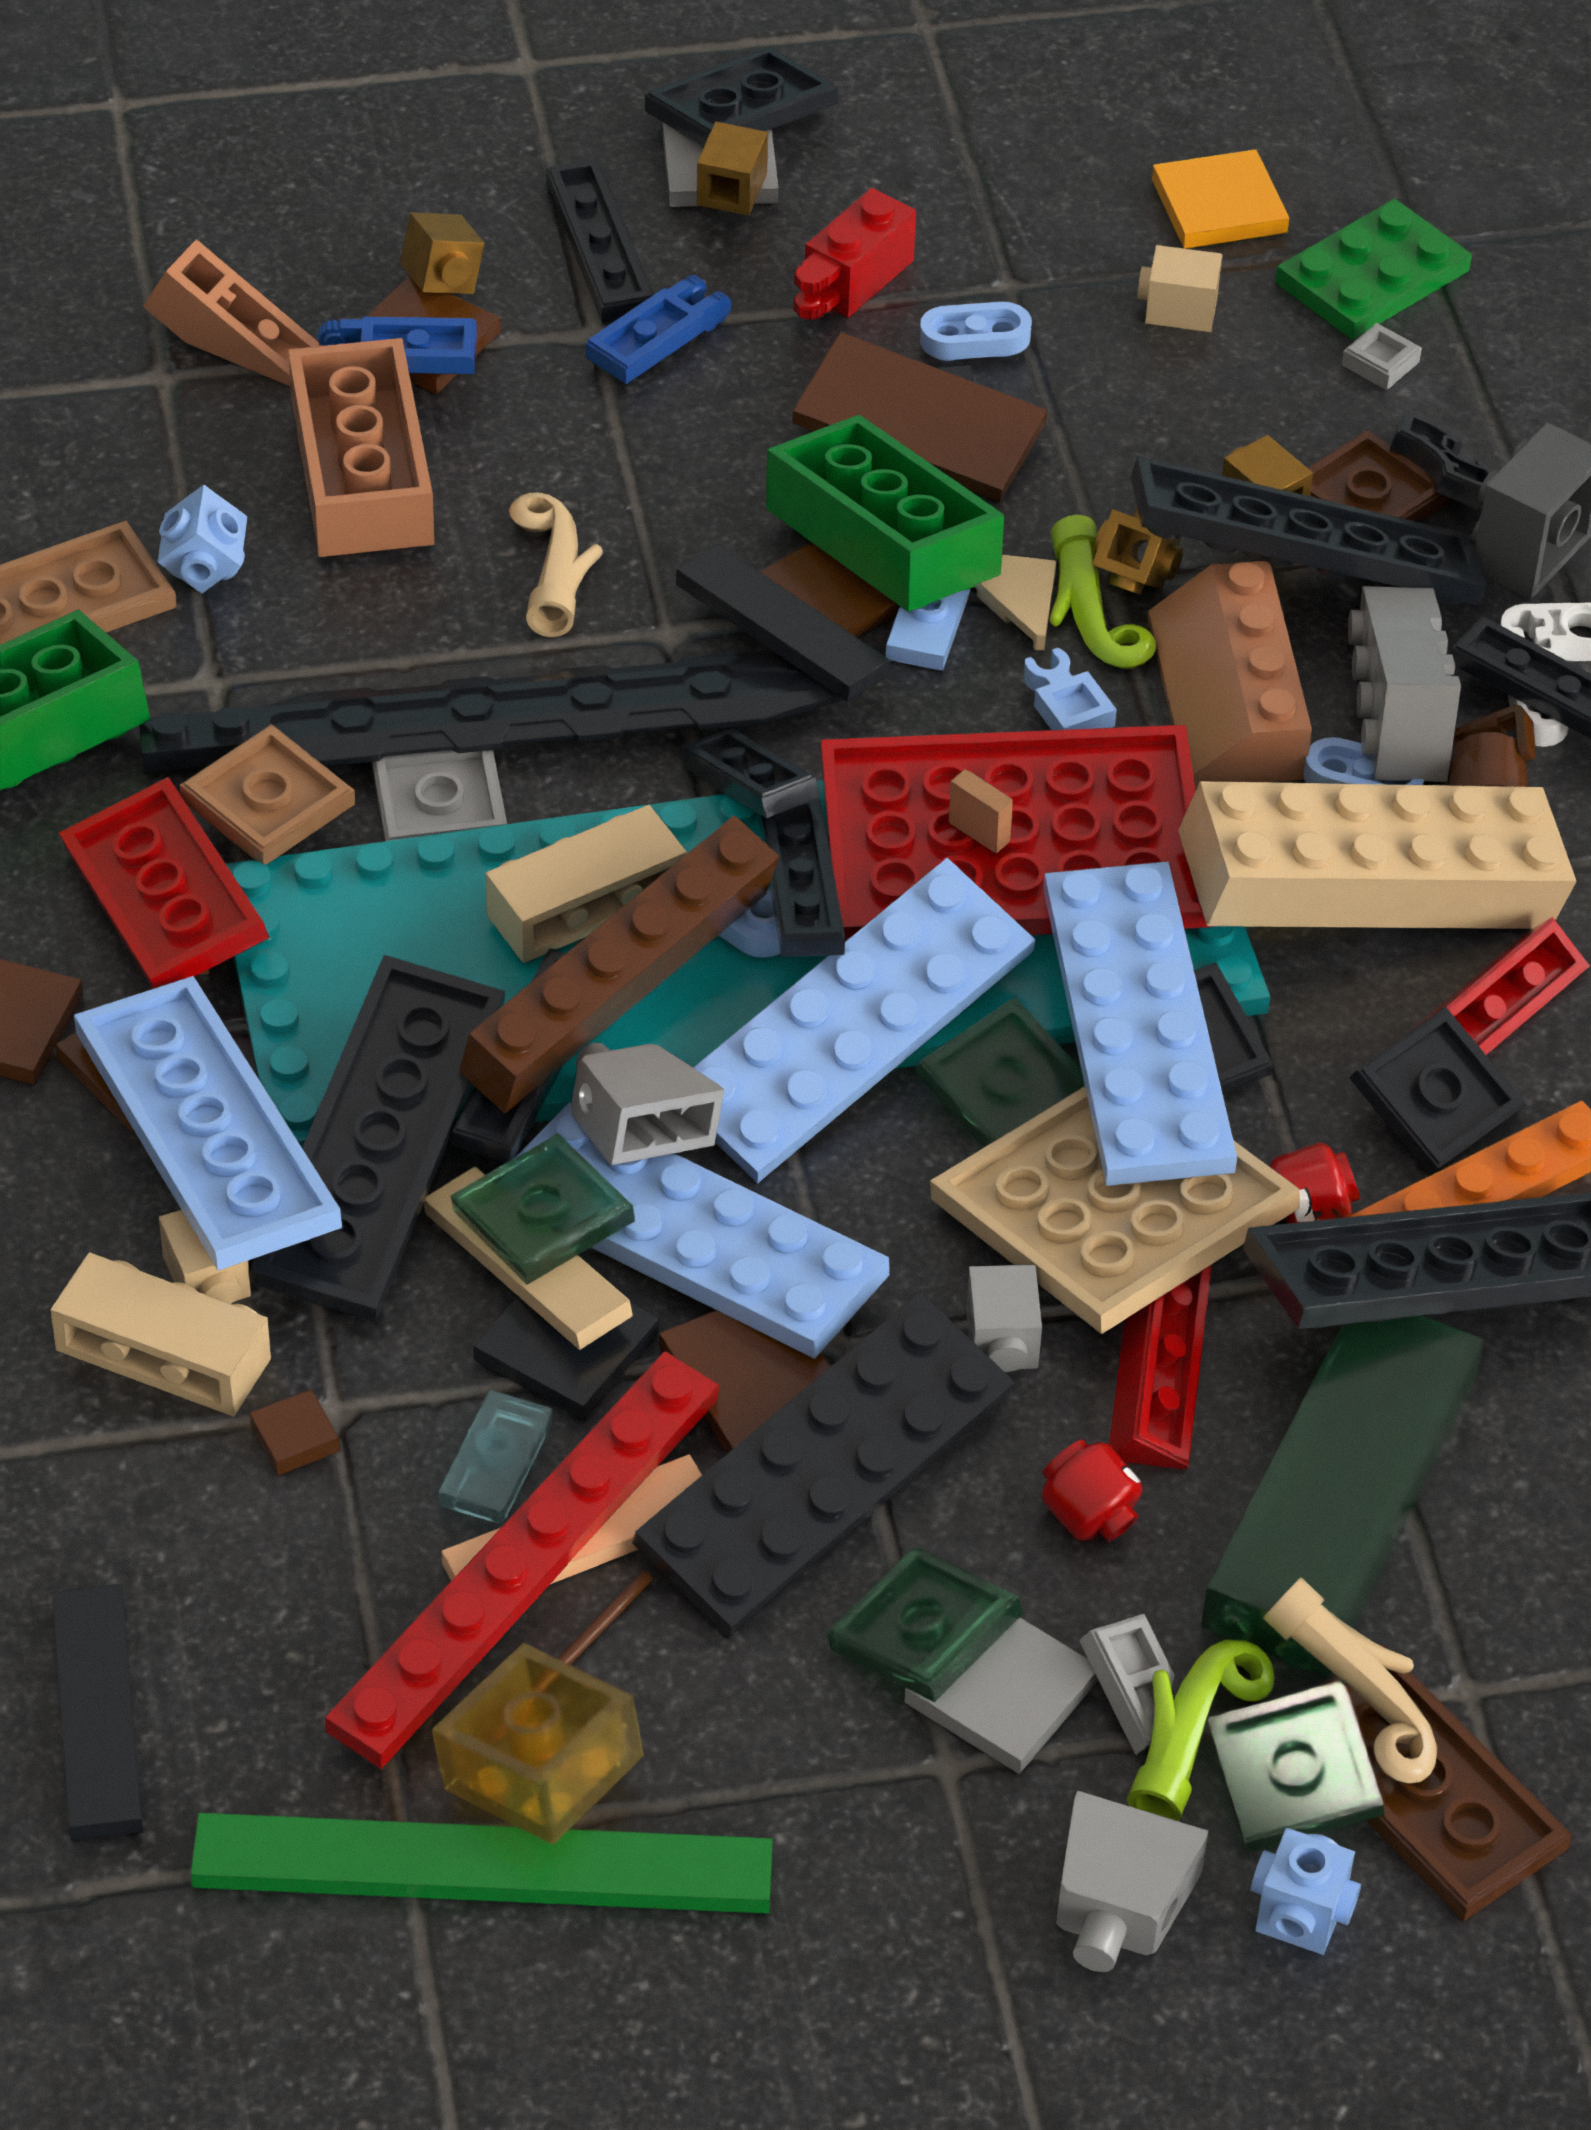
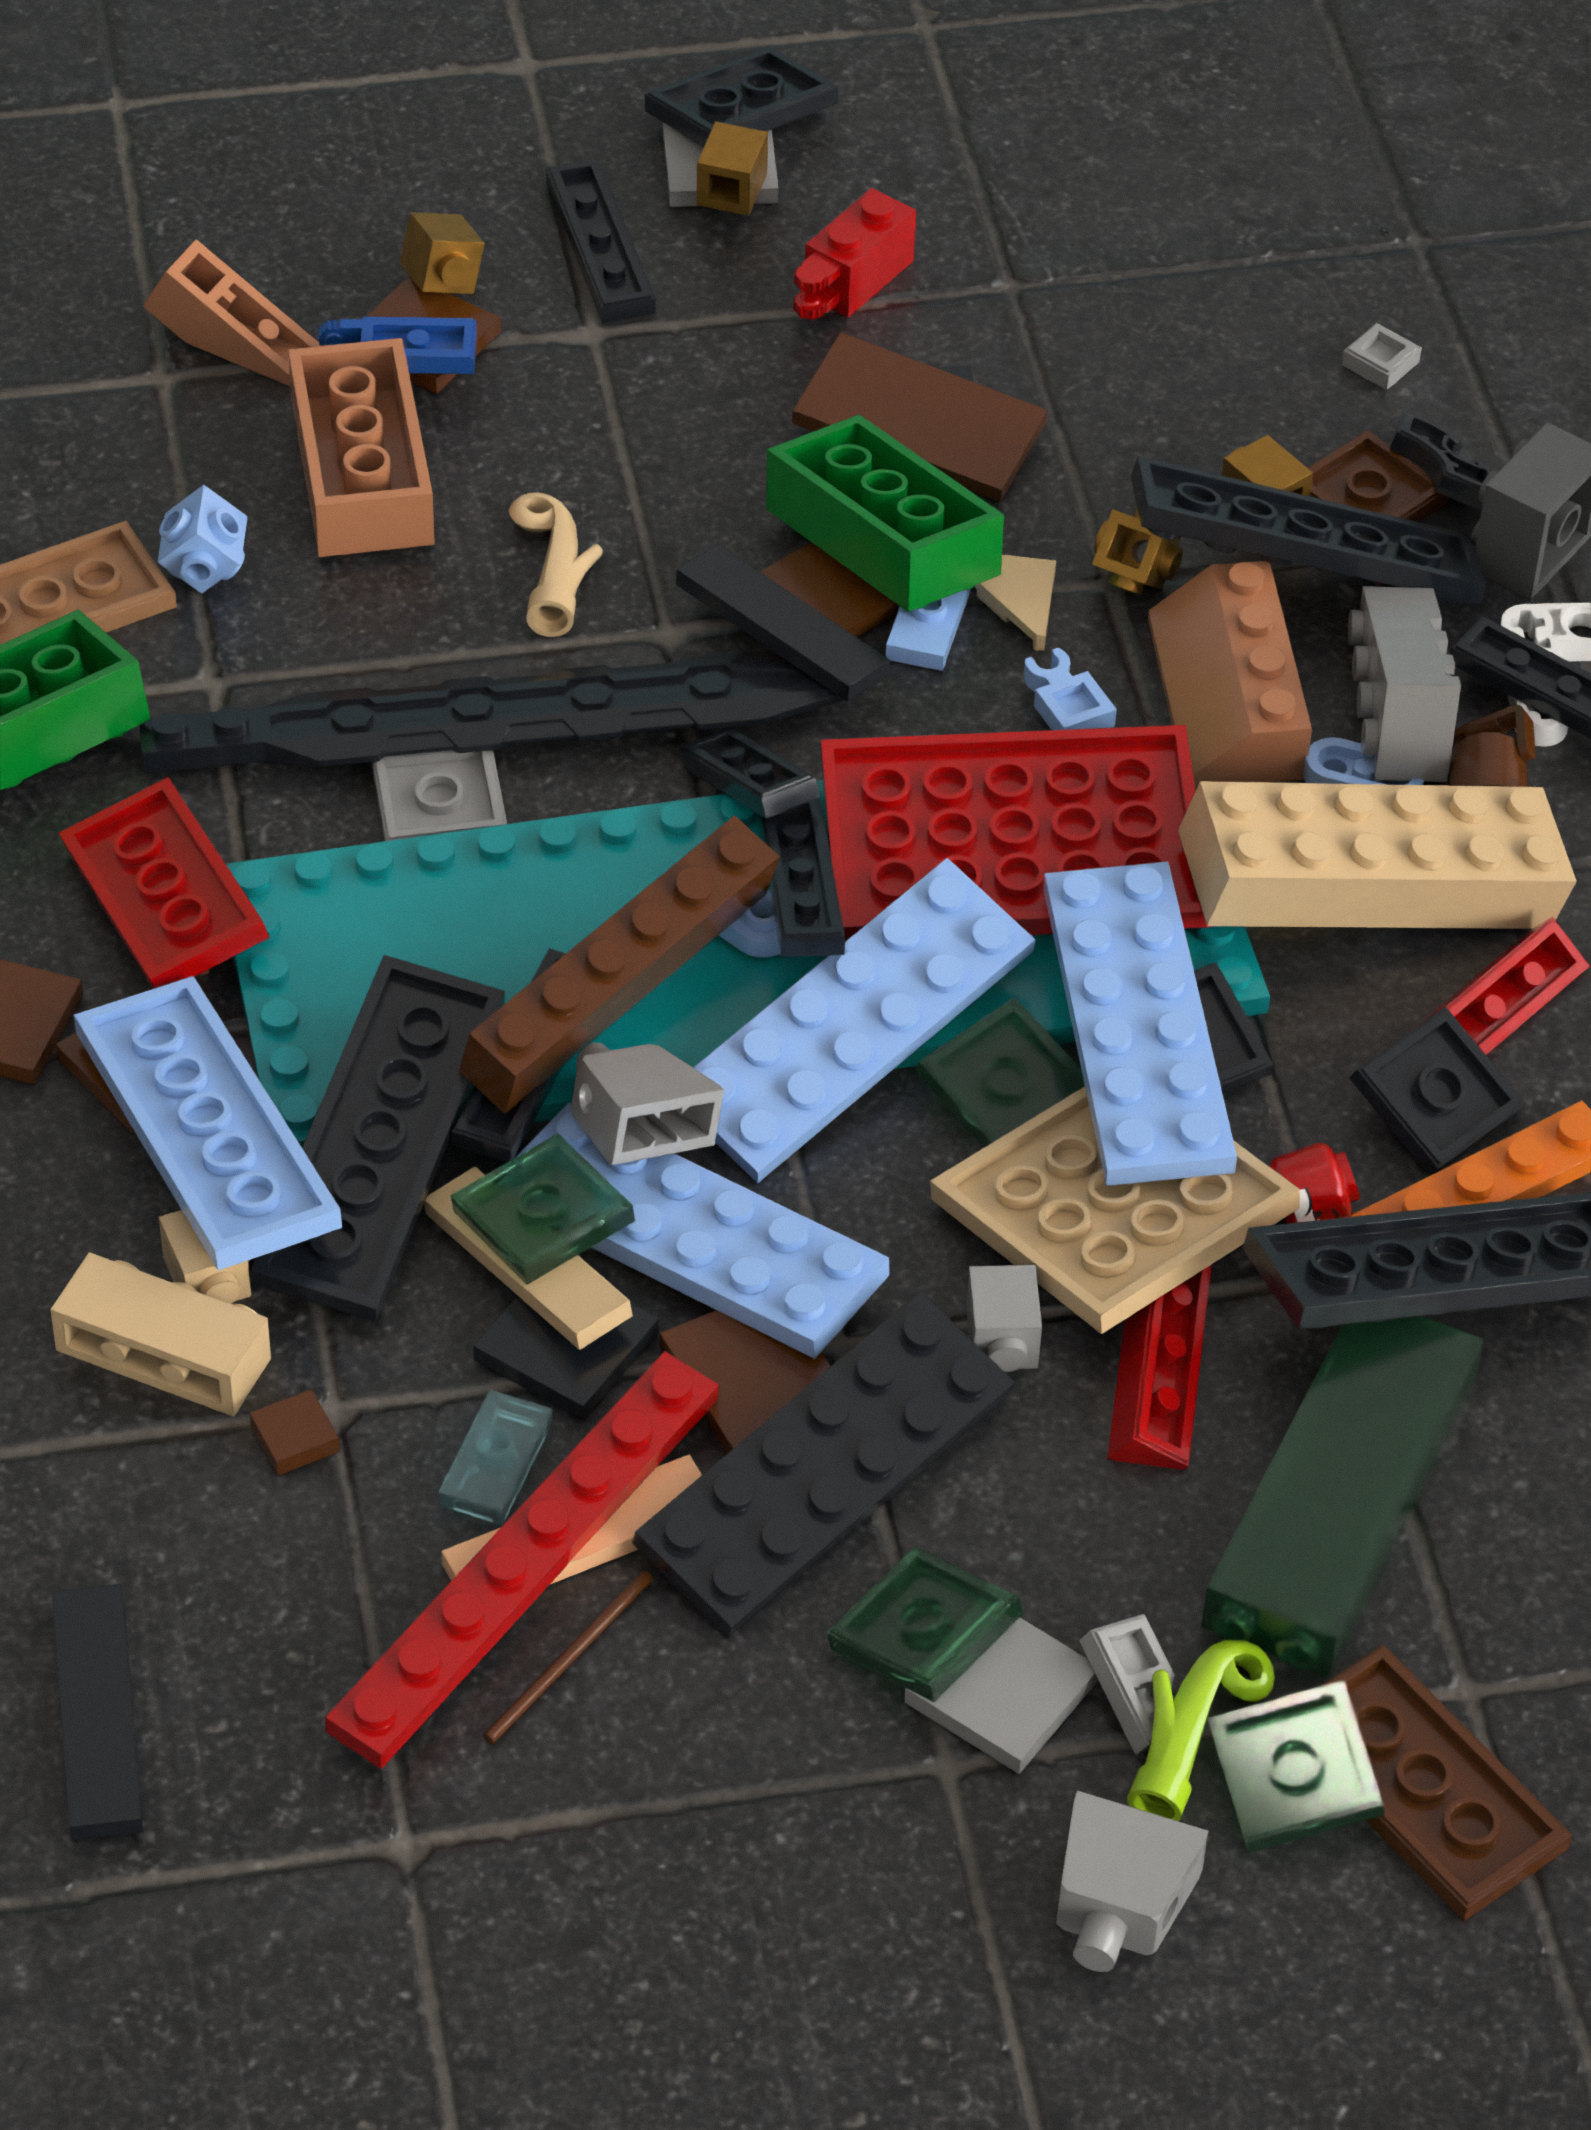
(267, 795): medium nougat tile -> none
(481, 1863): green tile -> none
(538, 1743): clear yellow brick -> none
(578, 882): tan brick -> none
(657, 328): blue hinge -> none
(975, 330): light blue plate -> none
(980, 810): medium nougat tile -> none
(1080, 589): lime plant -> none
(1091, 1491): red head -> none
(1181, 288): tan brick -> none
(1220, 199): light orange tile -> none
(1305, 1890): light blue brick -> none
(1364, 1670): tan plant -> none
(1373, 268): green plate -> none

